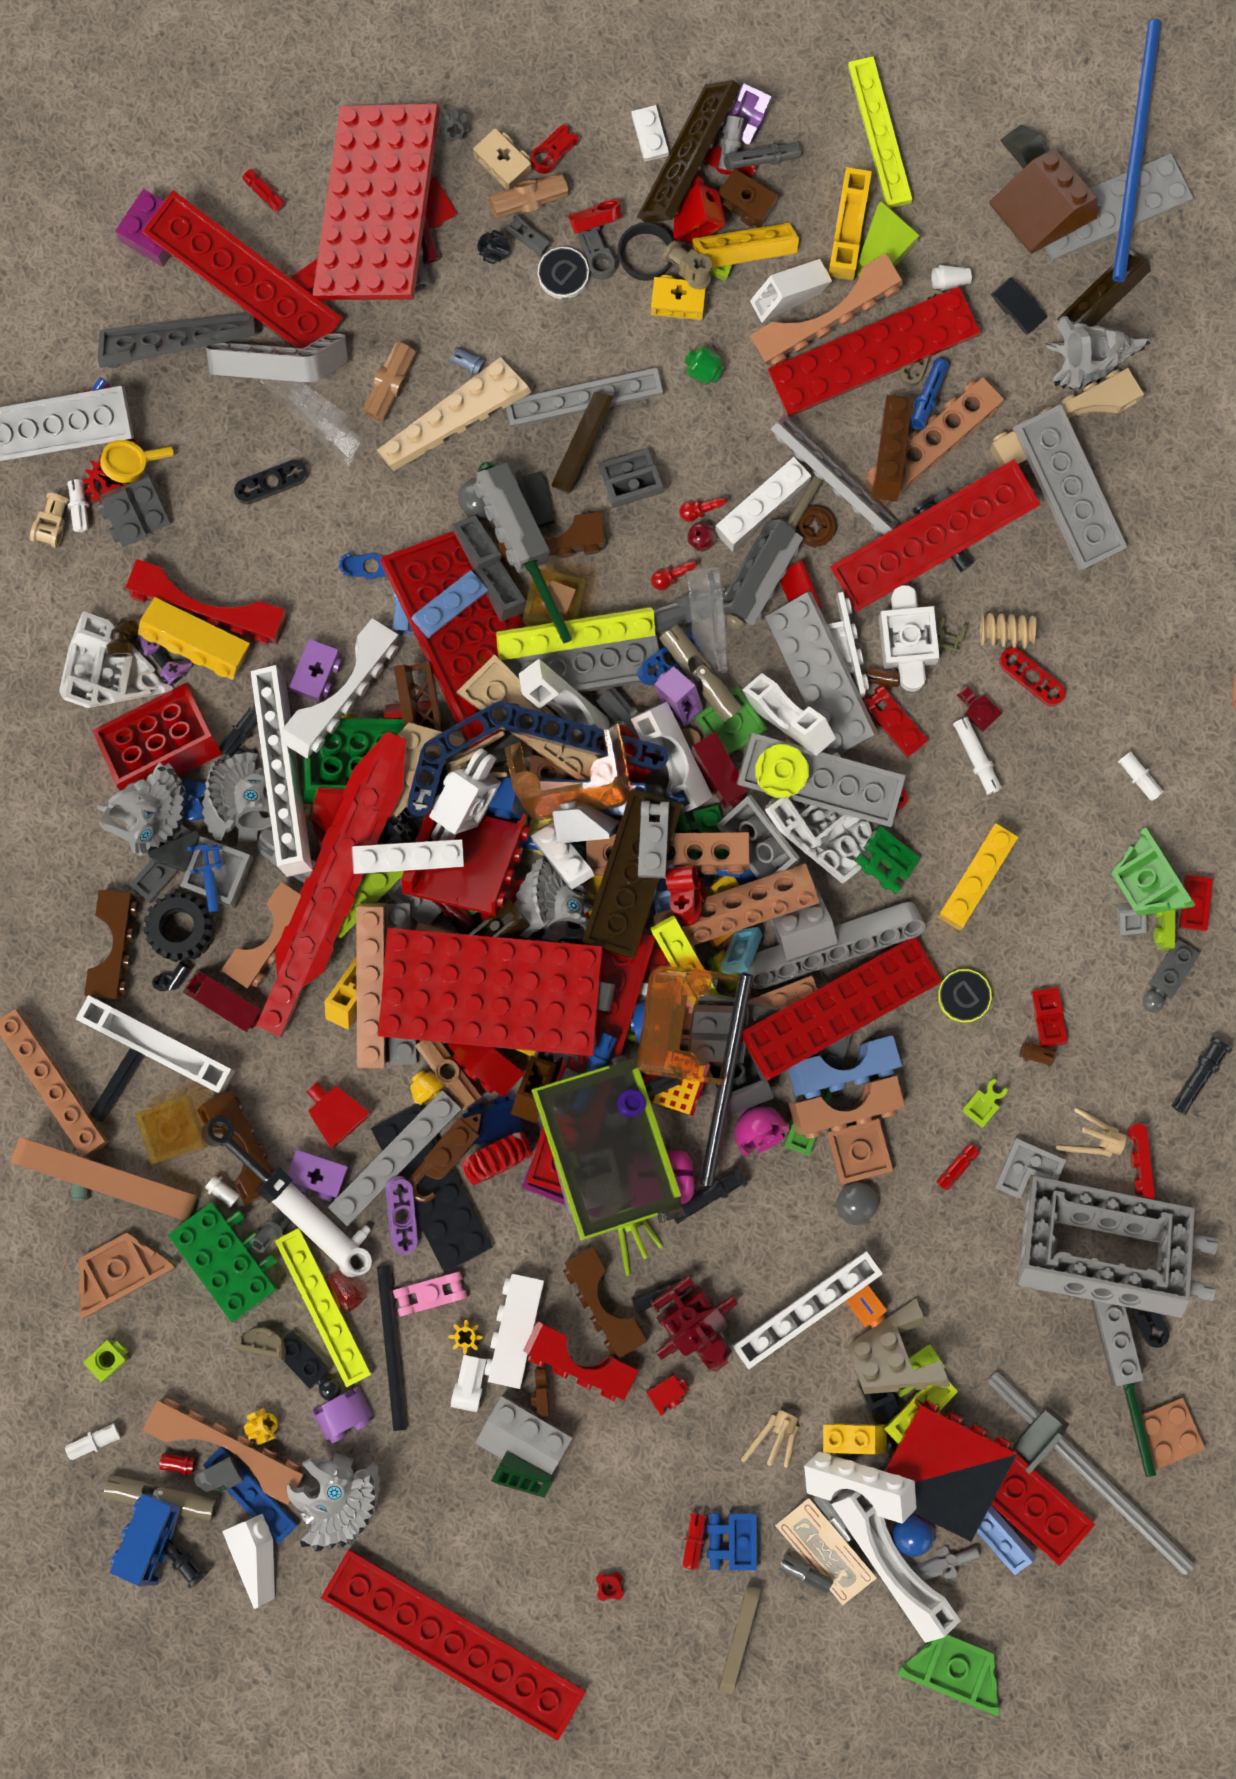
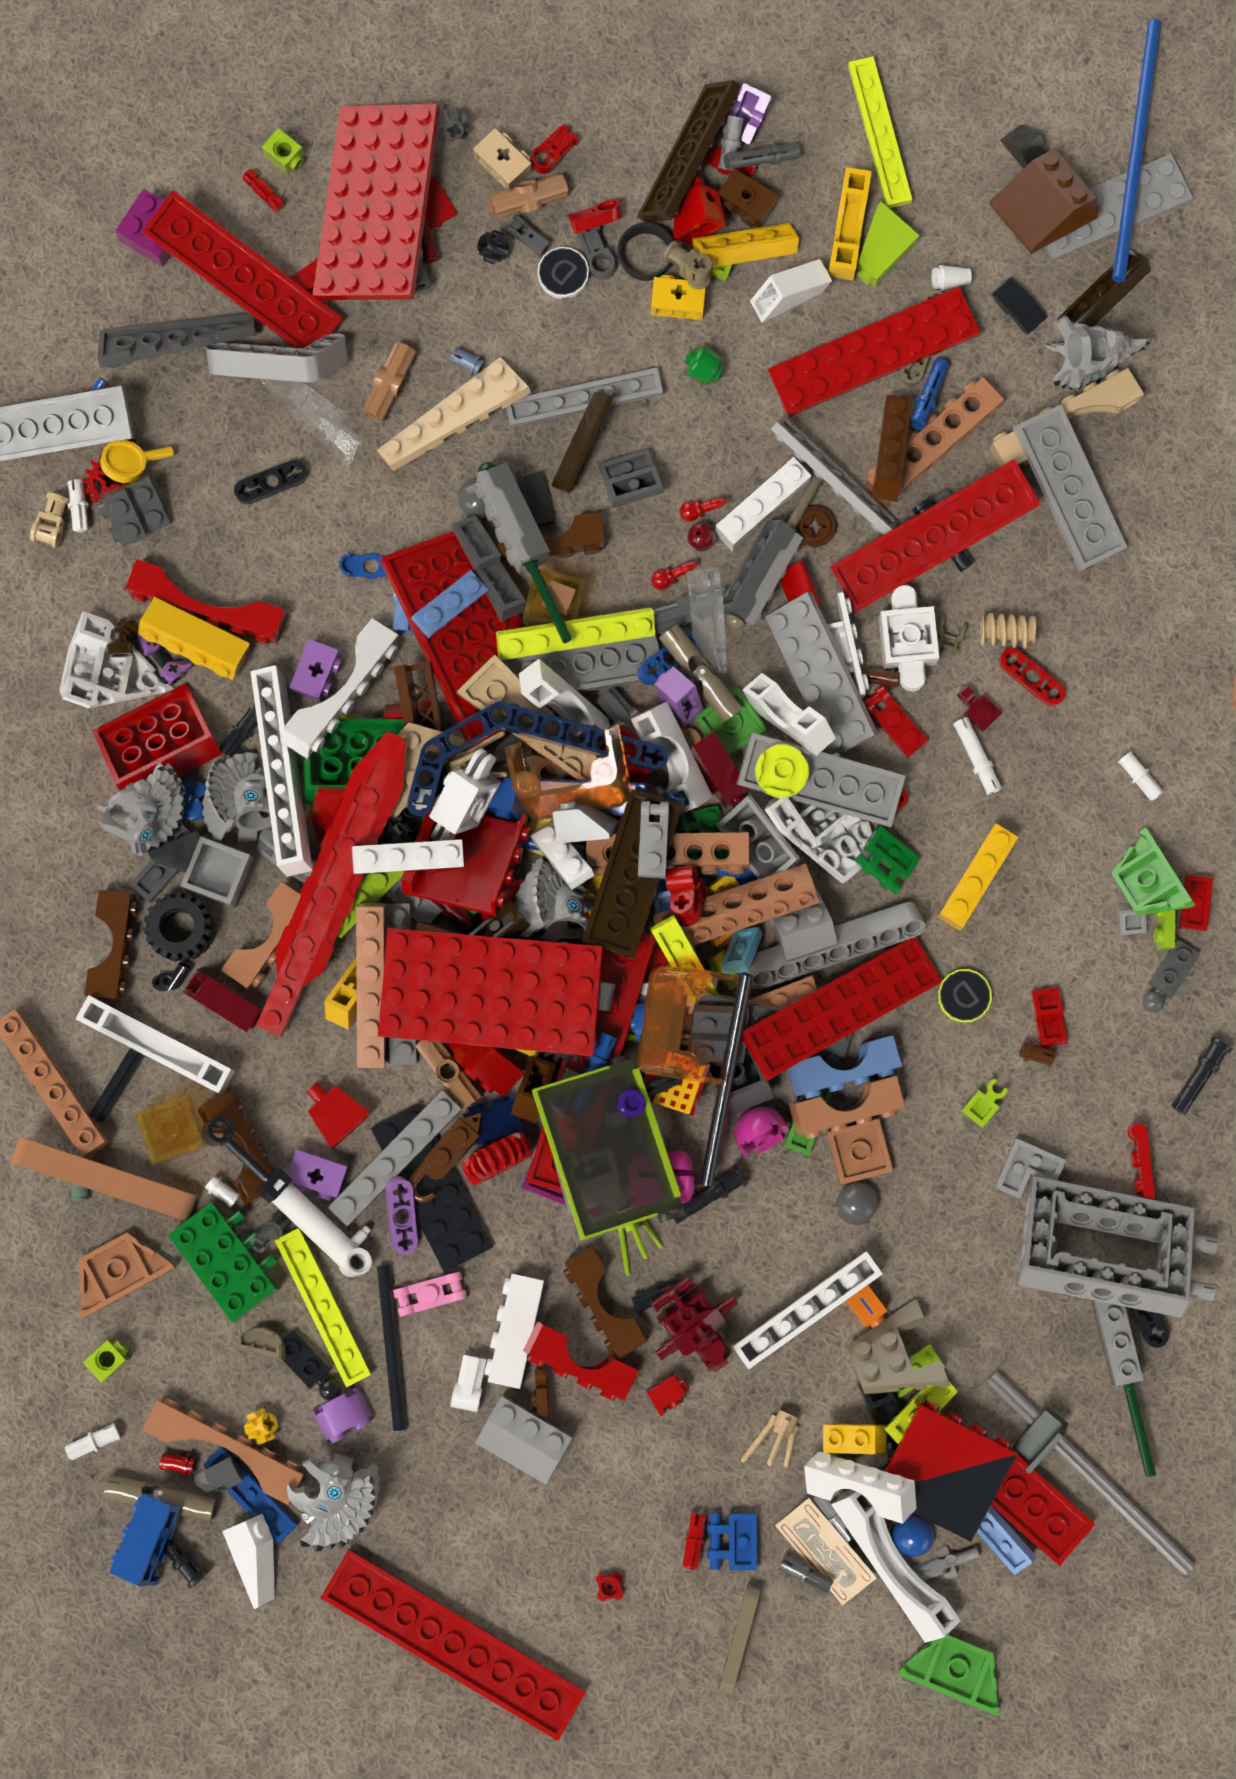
(208, 874): blue piece -> none
(279, 142): none -> lime brick
(344, 1292): clear red cone -> none
(425, 1087): yellow cone -> none
(473, 1337): yellow gear -> none
(516, 1474): dark green slope -> none
(649, 133): white plate -> none
(779, 339): nougat arch -> none
(958, 1167): red axle -> none
(1110, 1140): tan plant -> none
(1171, 1433): nougat plate -> none

